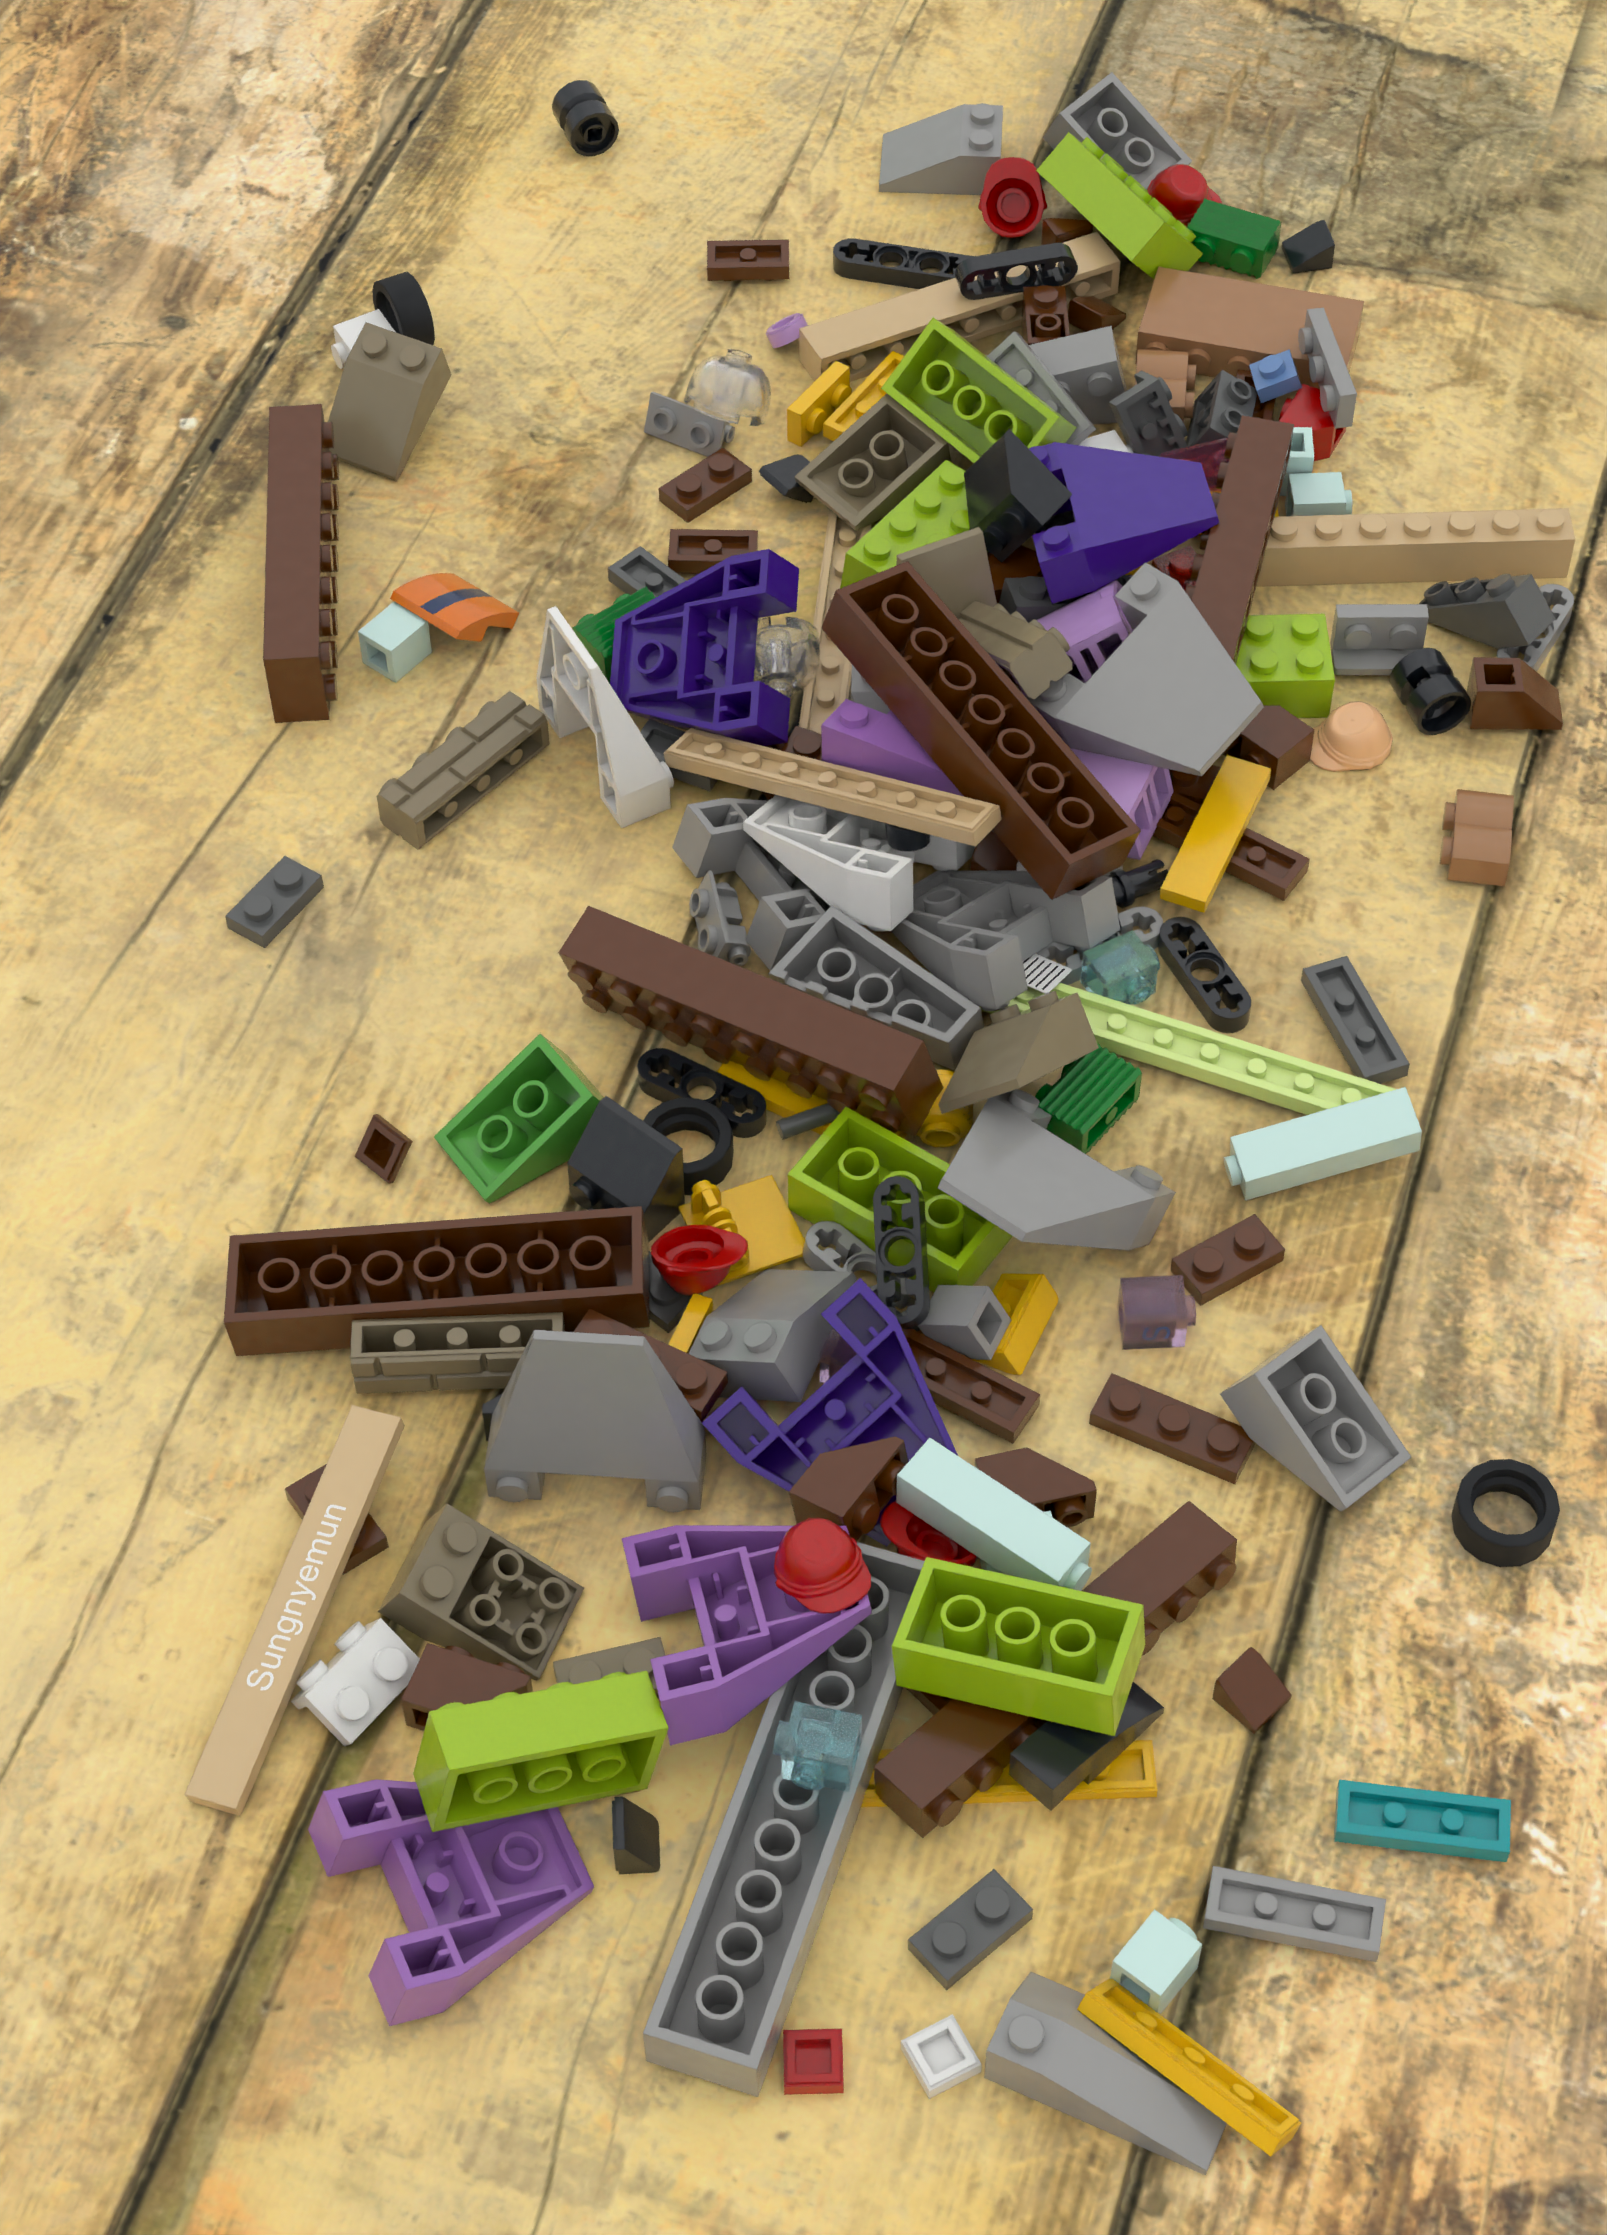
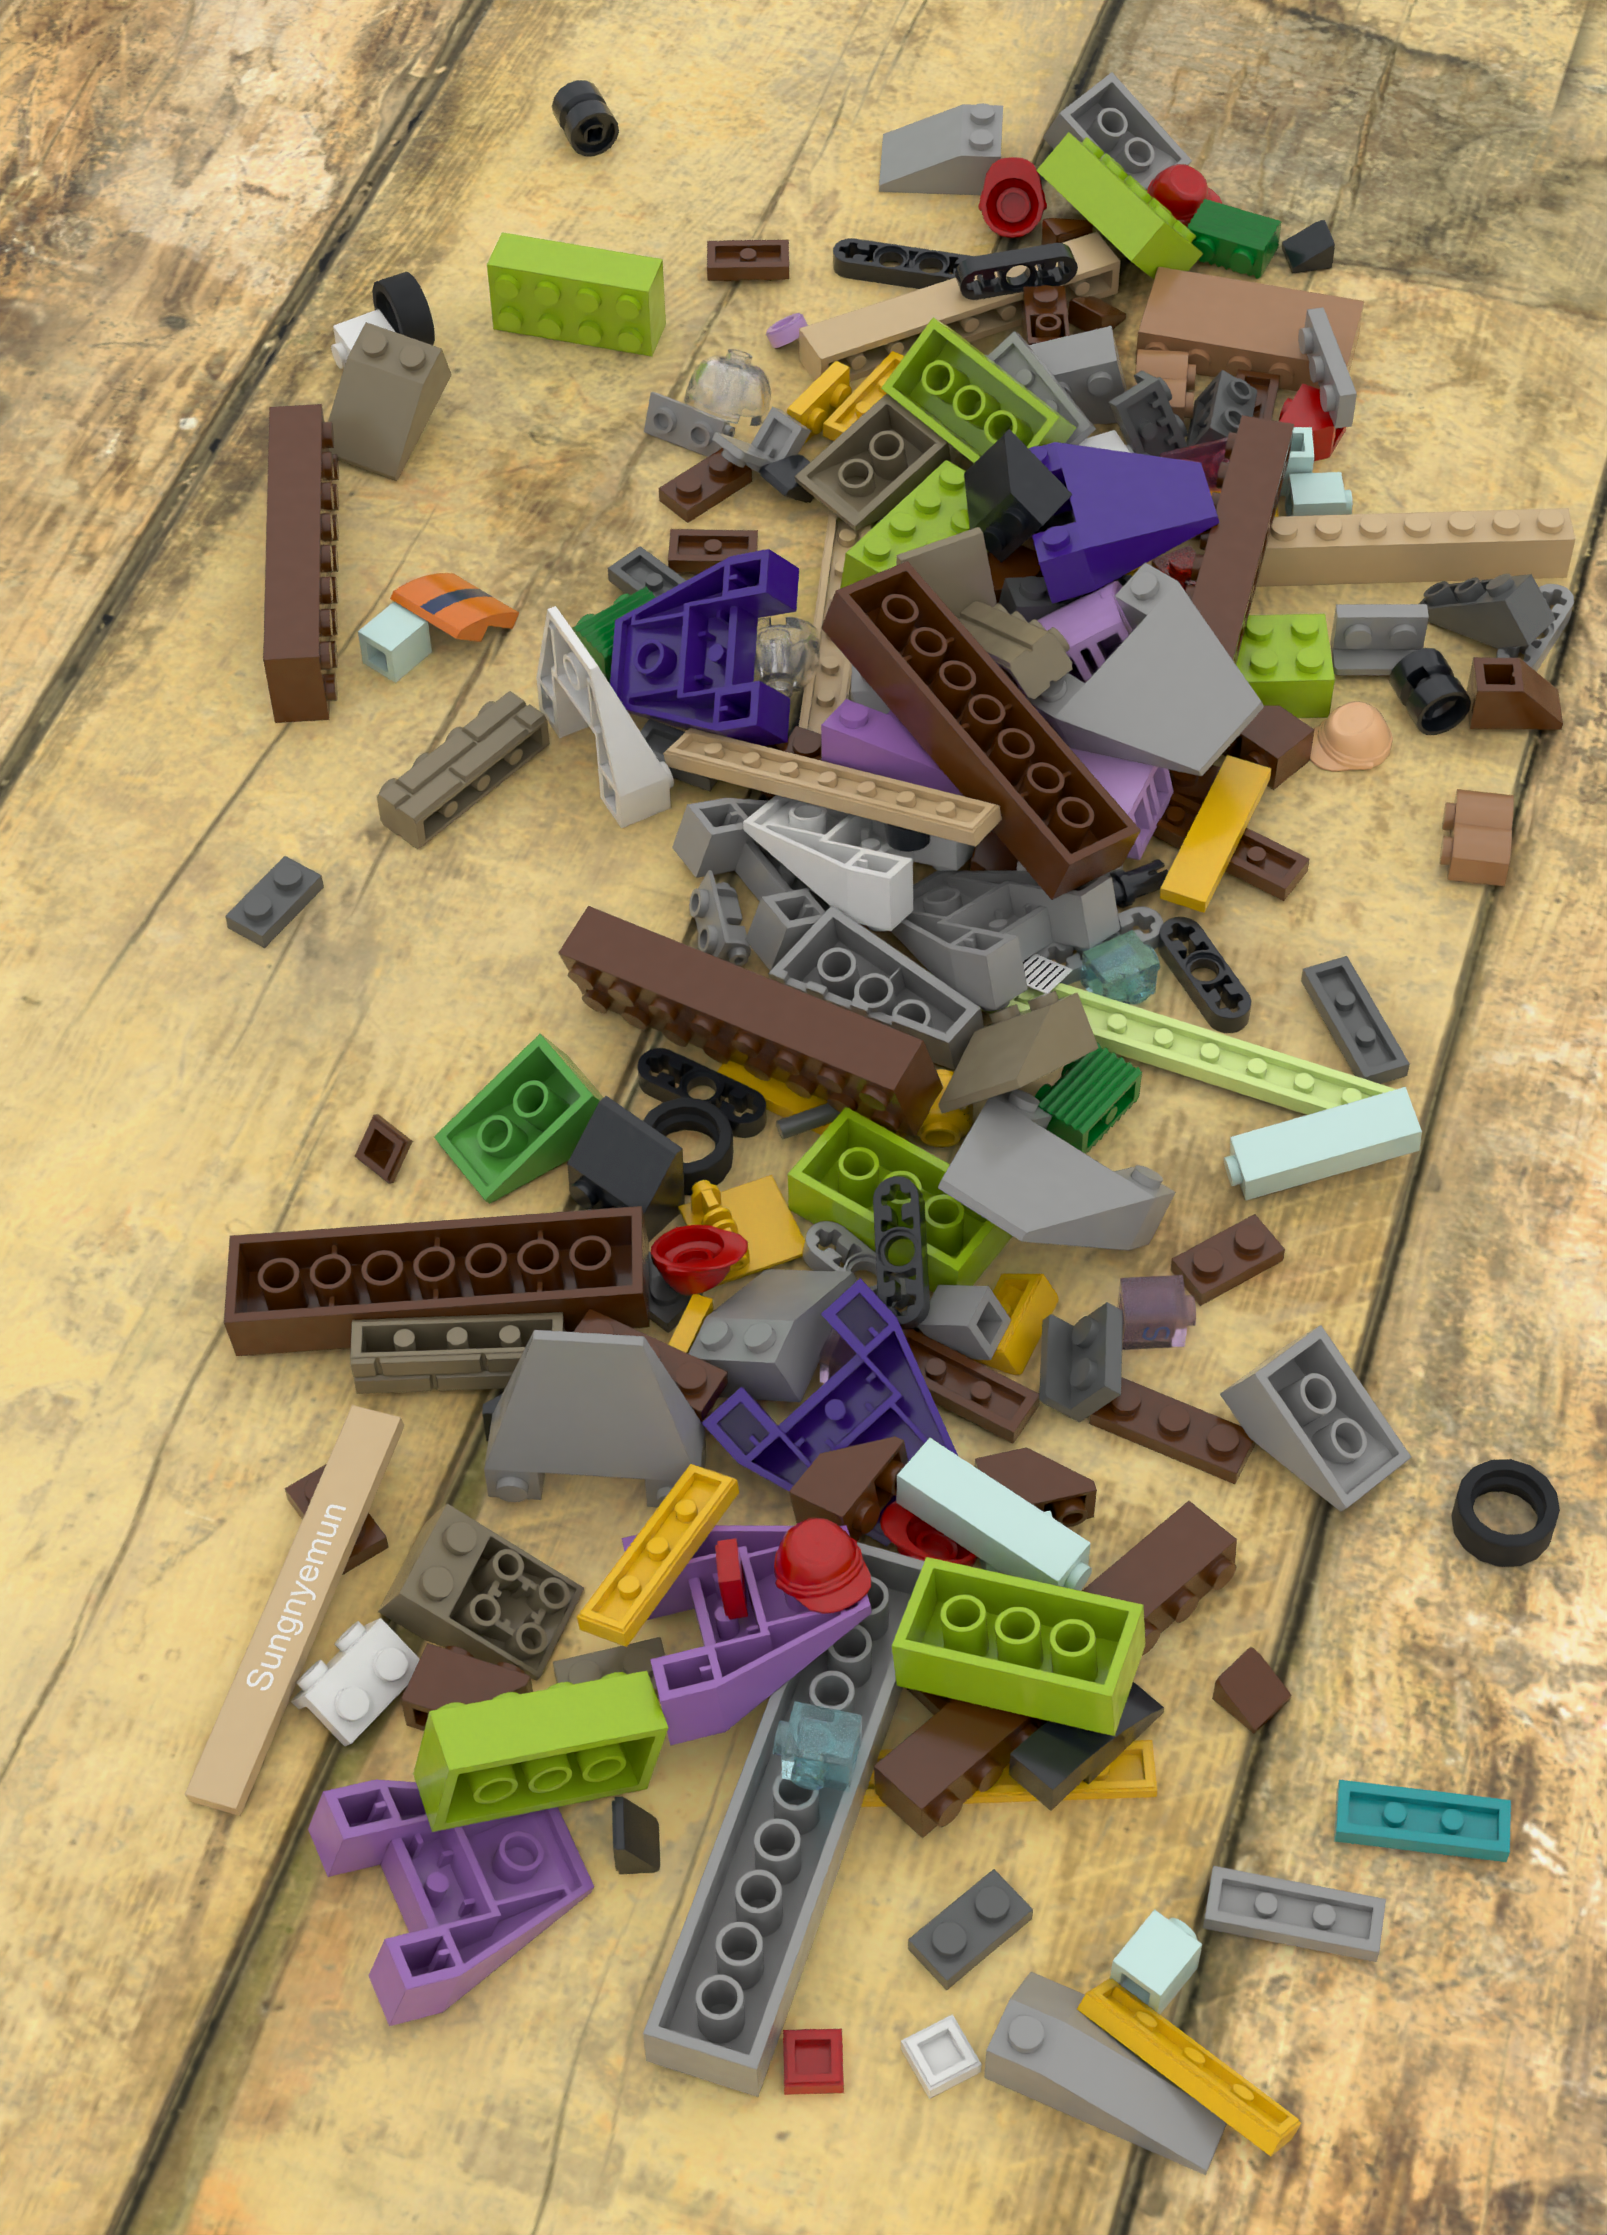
(577, 294): none -> lime brick
(658, 1555): none -> yellow tile
(731, 1579): none -> red tile
(776, 439): none -> light grey bracket
(1081, 1362): none -> dark grey bracket
(1275, 376): medium blue plate -> none

